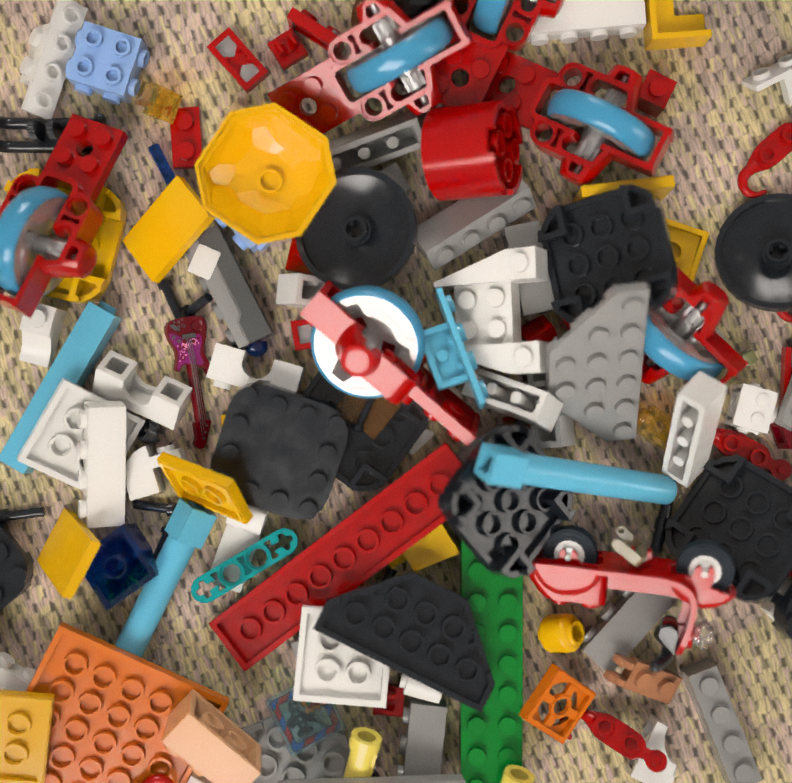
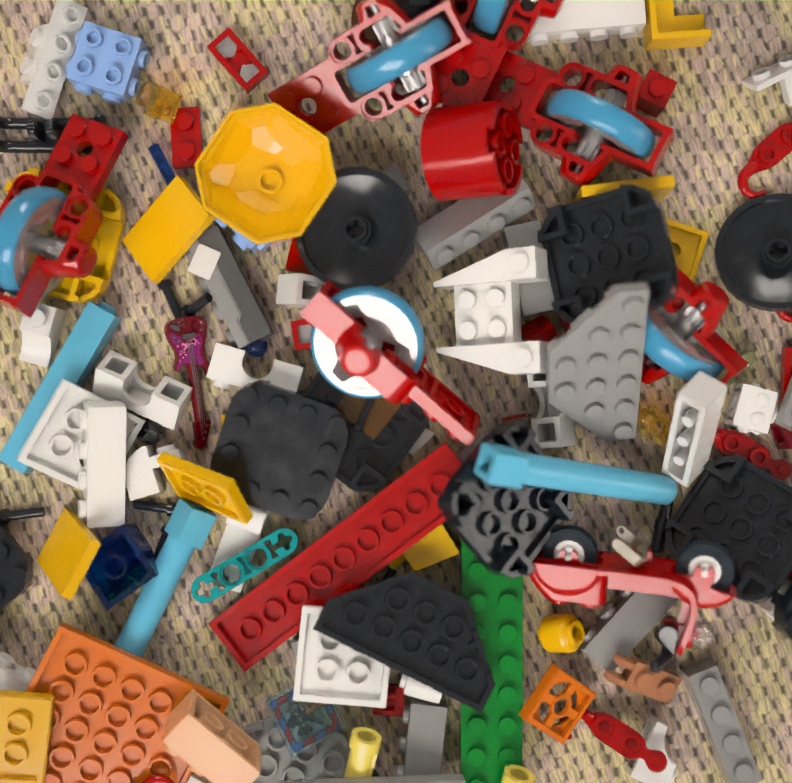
(287, 49): red tile -> none
(307, 25): red piece -> none
(377, 142): light grey brick -> none
(448, 356): medium azure bracket -> none
(518, 400): white brick -> none

